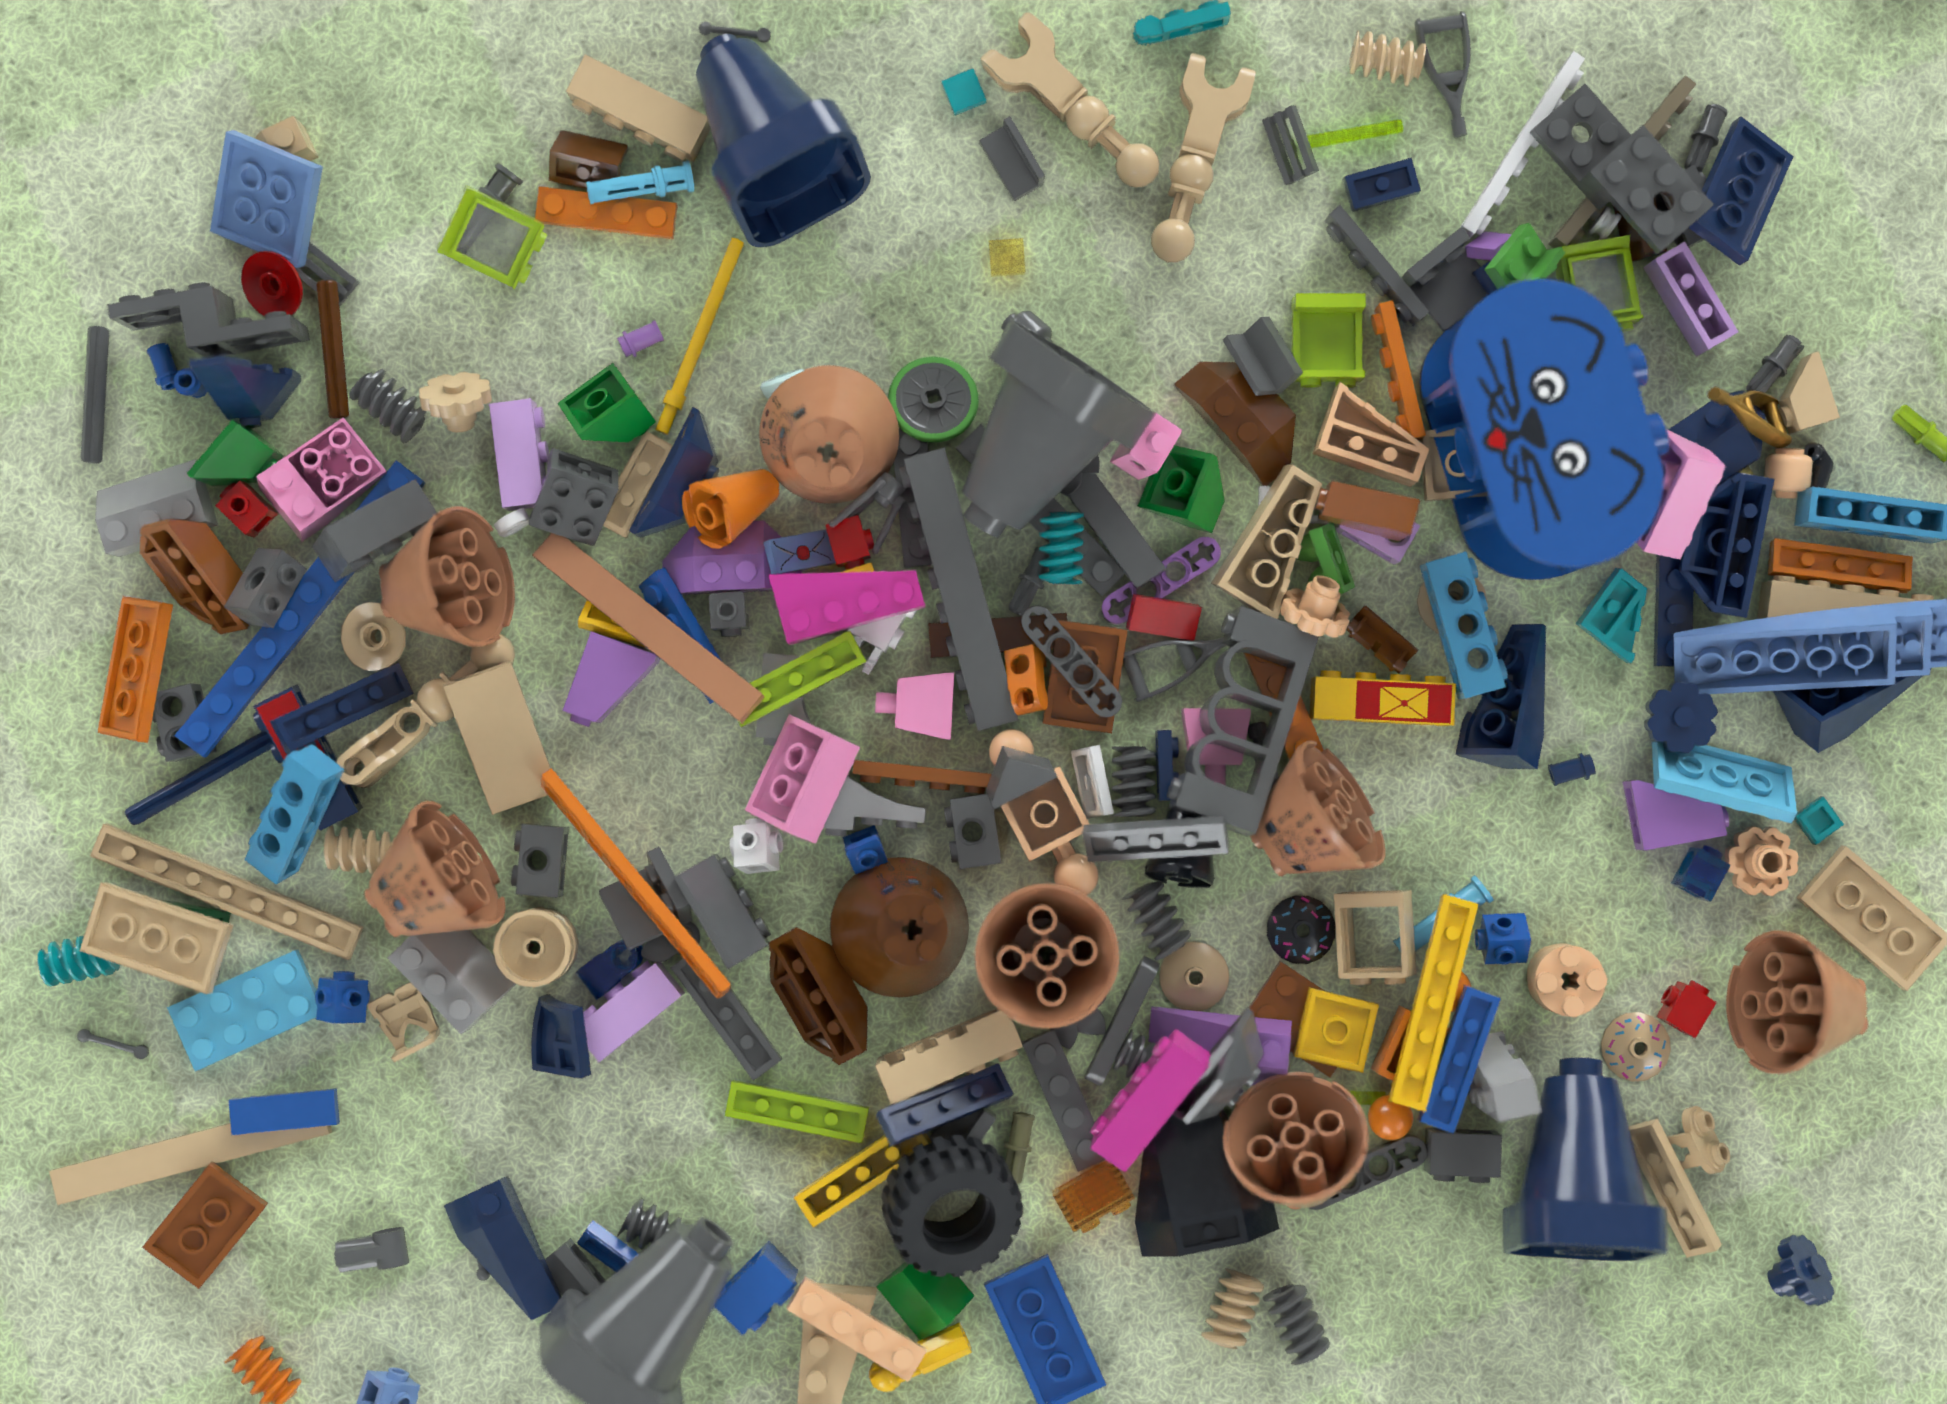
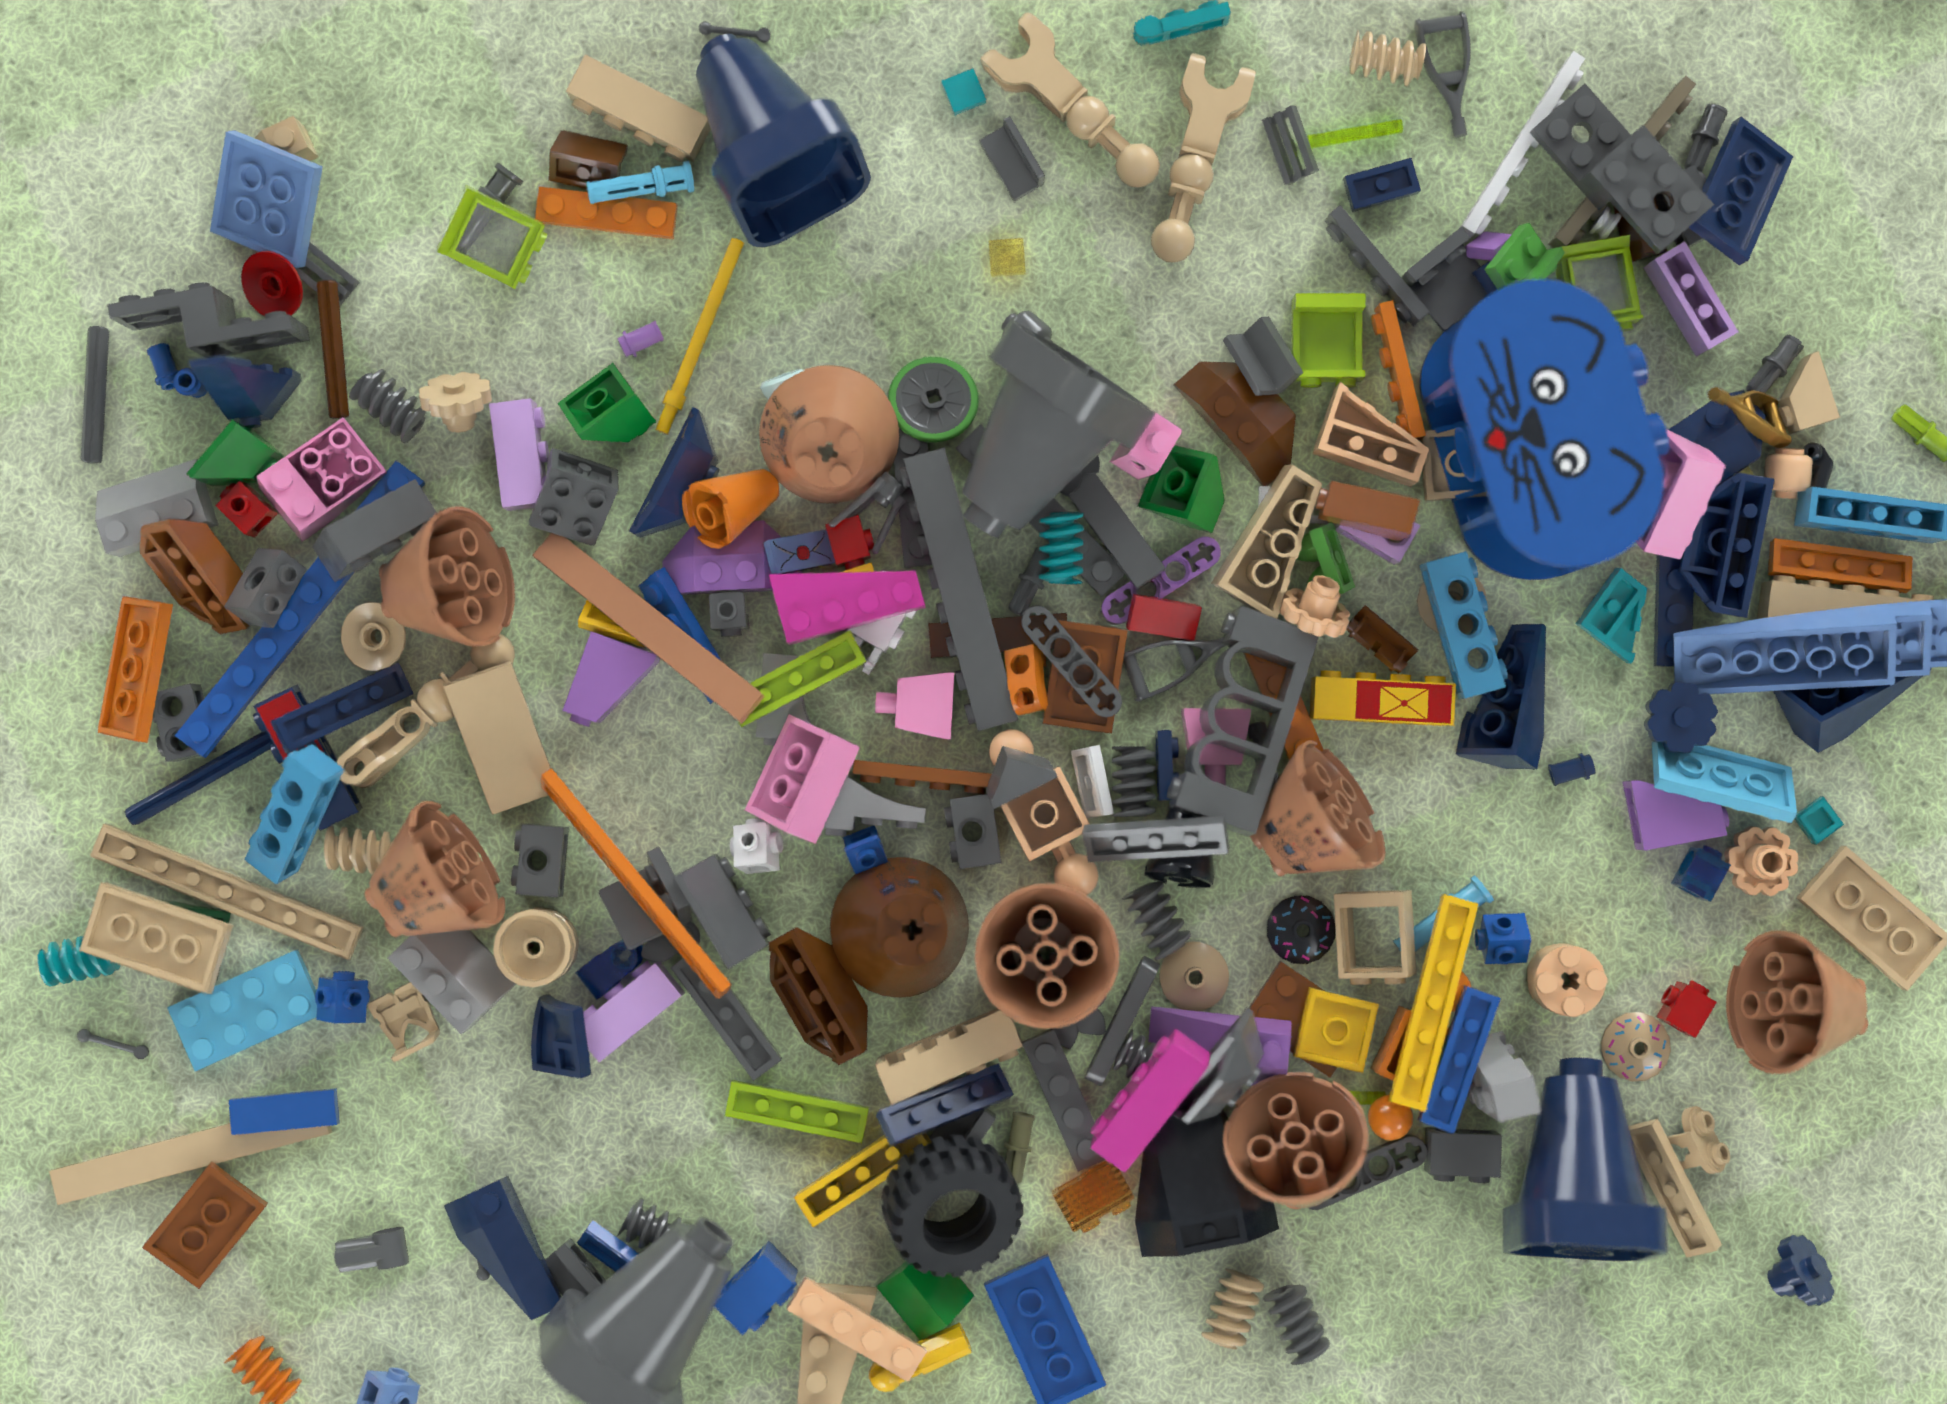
(512, 522): white tile -> none
(636, 482): tan tile -> none

